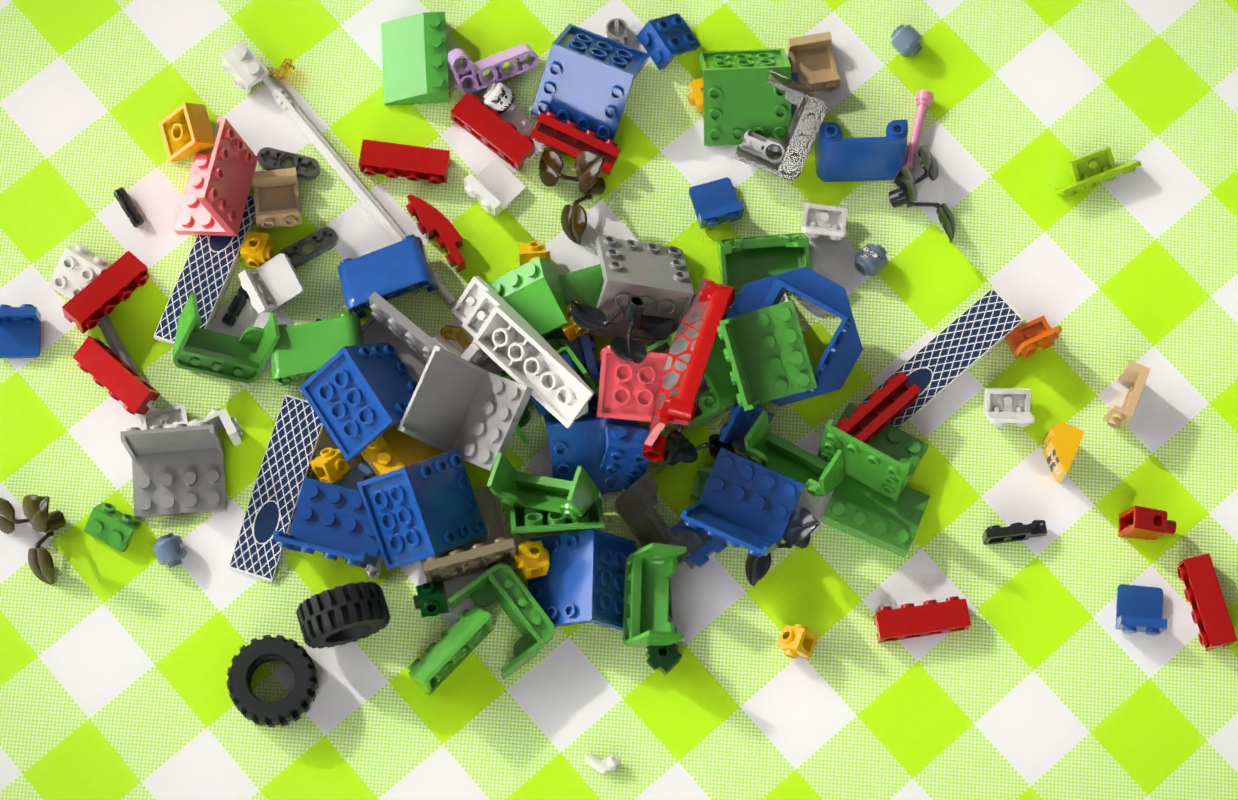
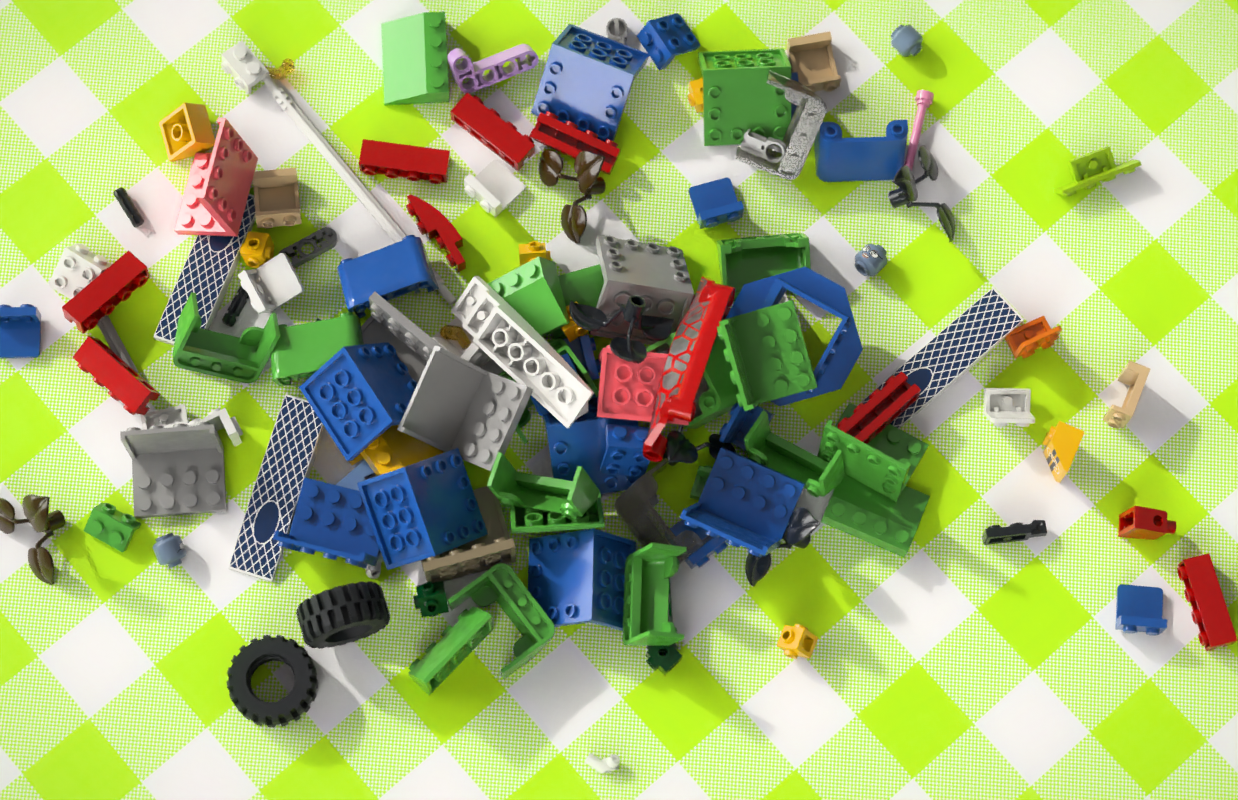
(305, 162): dark grey beam -> none
(330, 465): yellow brick -> none
(499, 98): white head -> none
(532, 559): yellow brick -> none
(824, 220): white bracket -> none
(921, 620): red brick -> none

